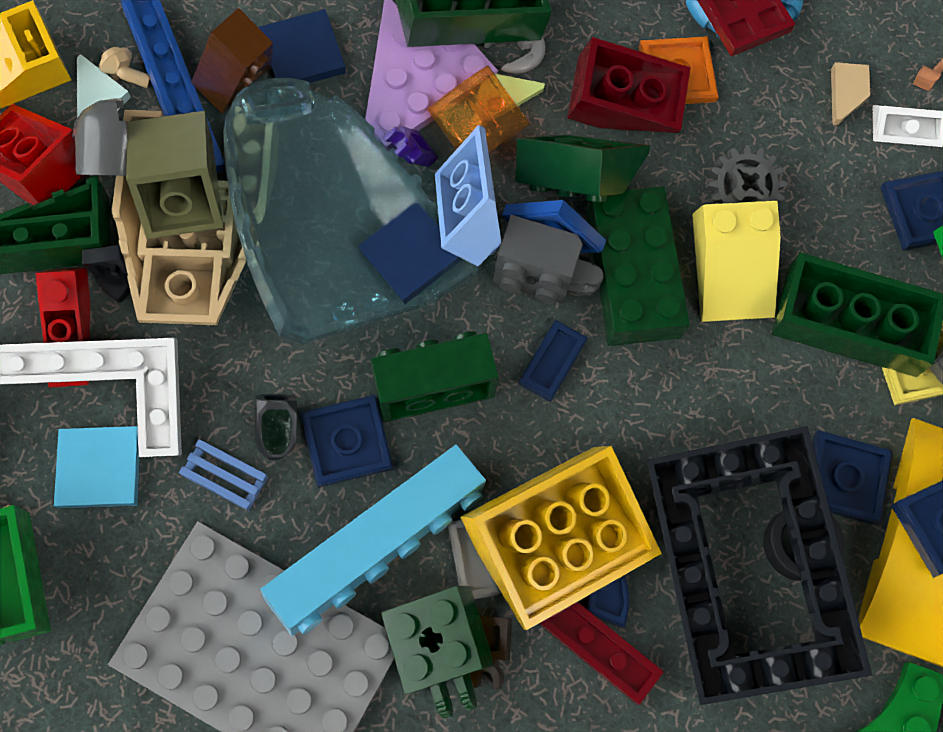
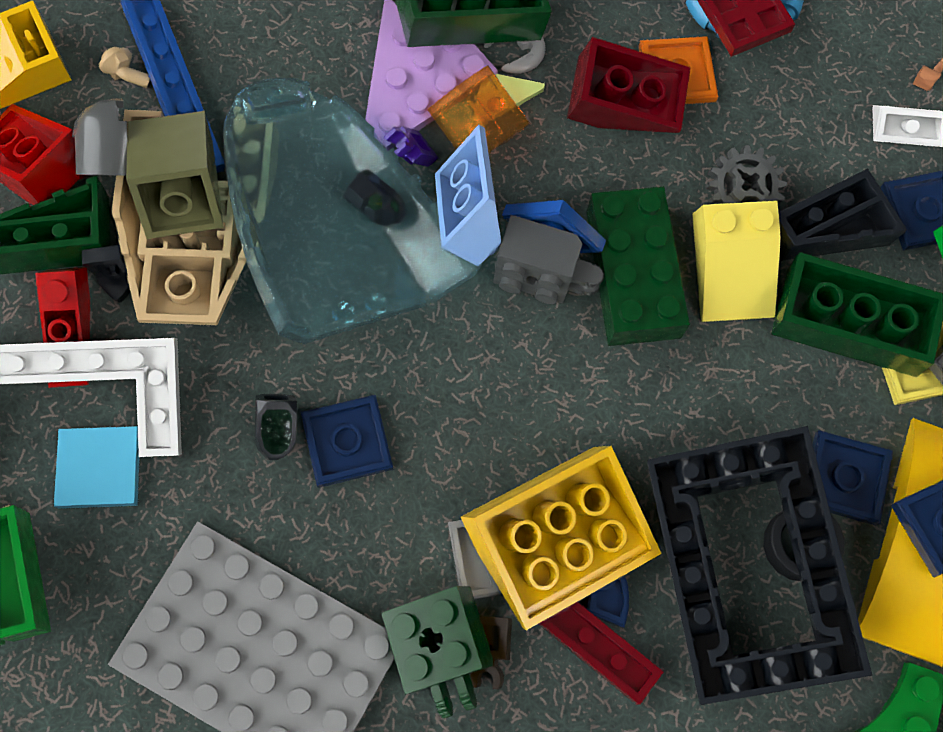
(95, 85): light aqua tile -> none
(195, 459): medium blue tile -> none
(232, 60): reddish brown wedge -> none
(304, 48): dark blue tile -> none
(372, 541): medium azure brick -> none
(376, 199): none -> black rock
(408, 252): dark blue tile -> none
(434, 376): dark green brick -> none
(552, 361): dark blue tile -> none
(578, 165): dark green slope -> none
(840, 220): none -> black wedge
(849, 89): tan tile -> none

